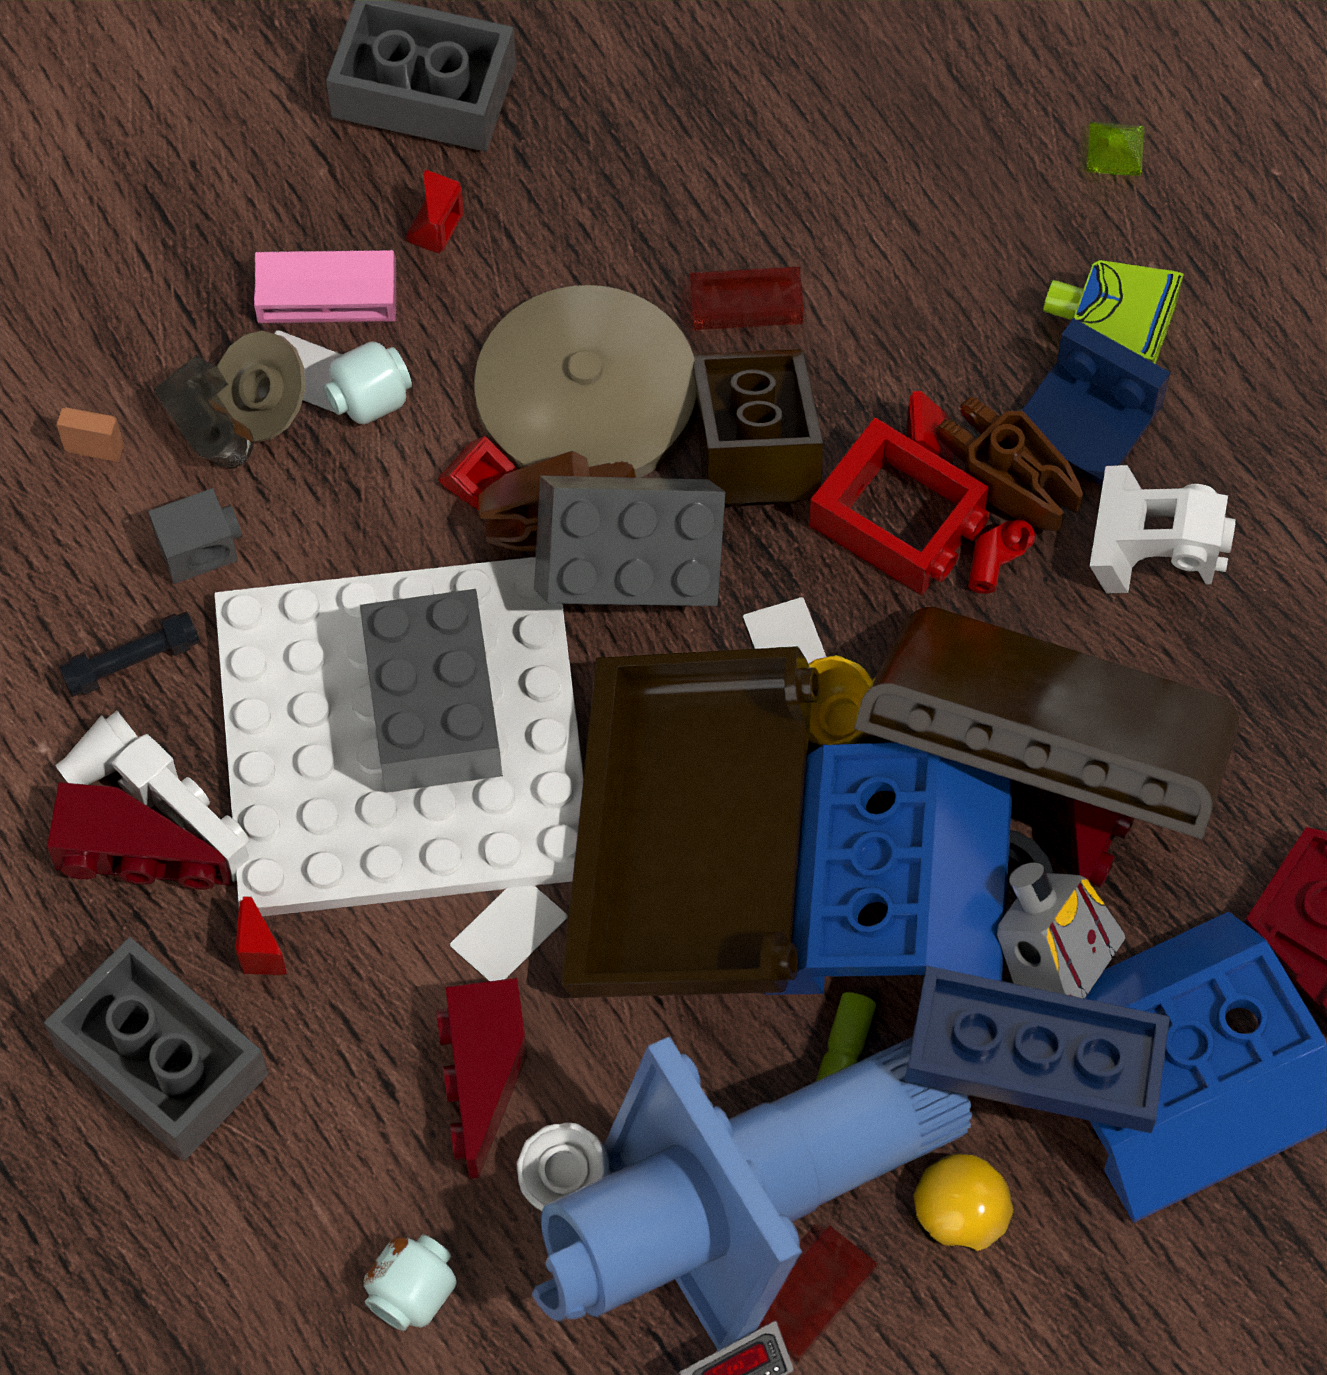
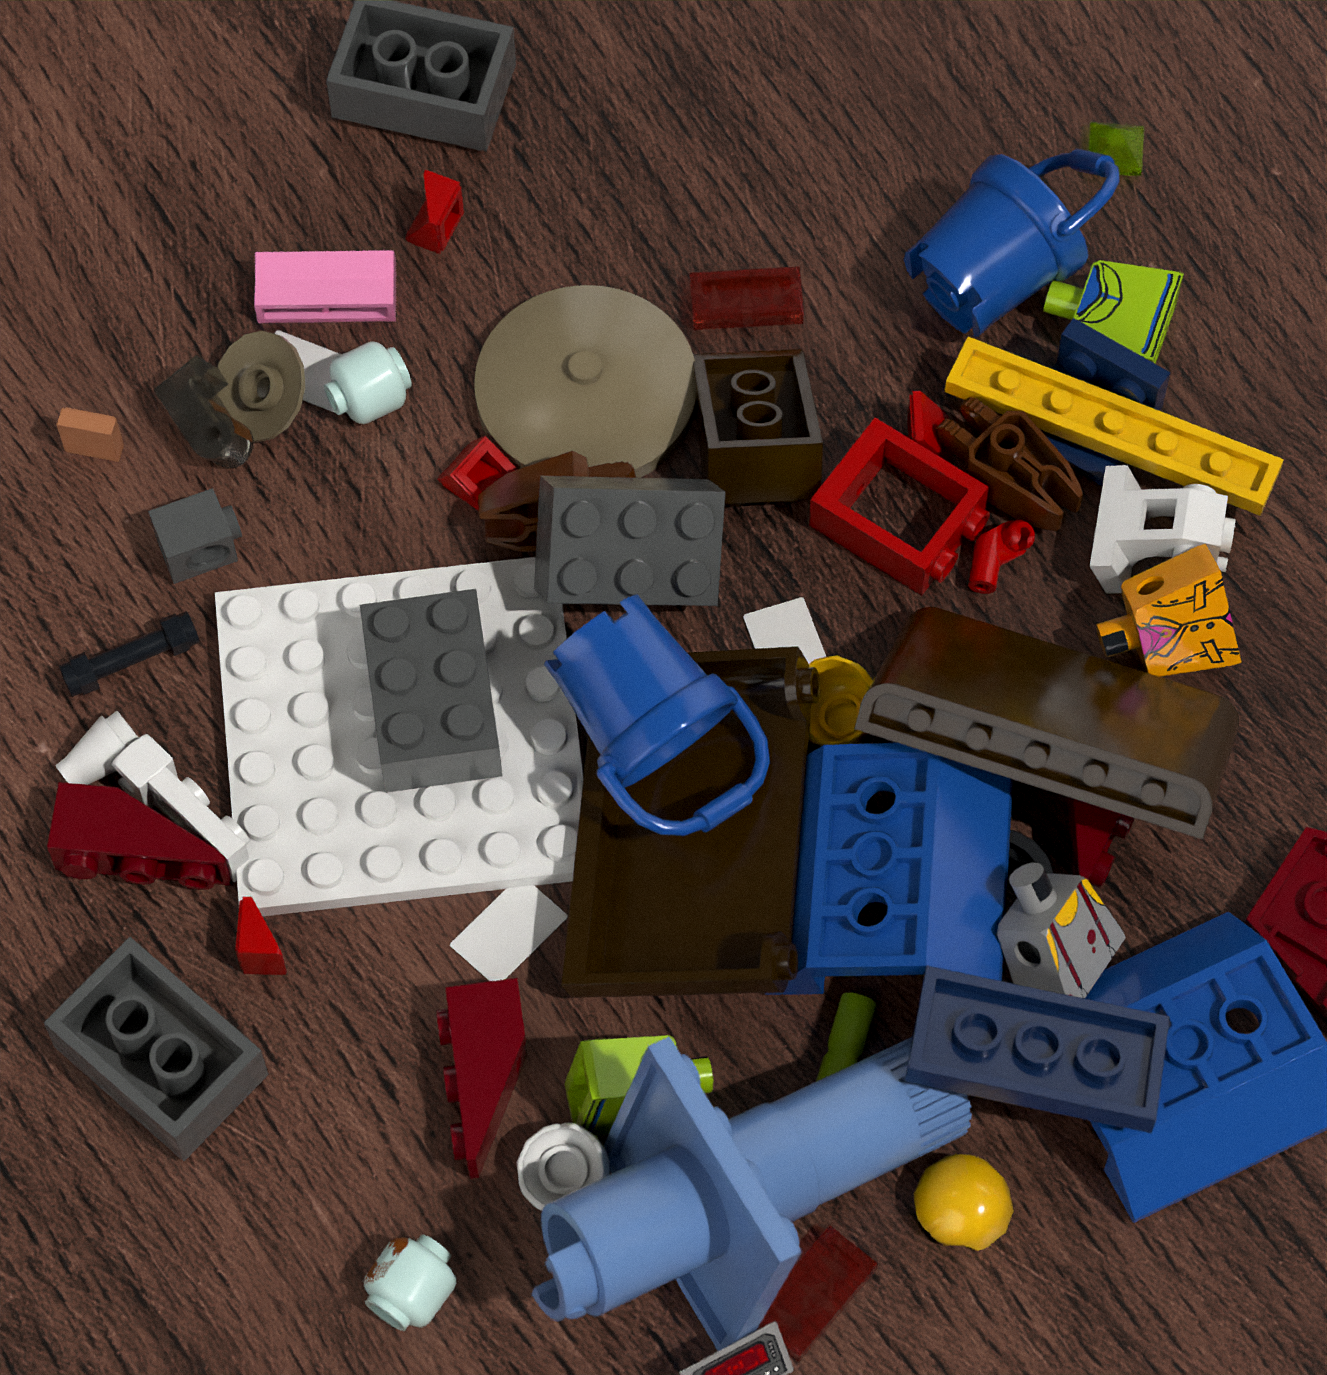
(603, 1077): none -> lime torso
(646, 706): none -> blue piece
(1006, 239): none -> blue piece
(1114, 425): none -> yellow plate
(1175, 617): none -> light orange torso

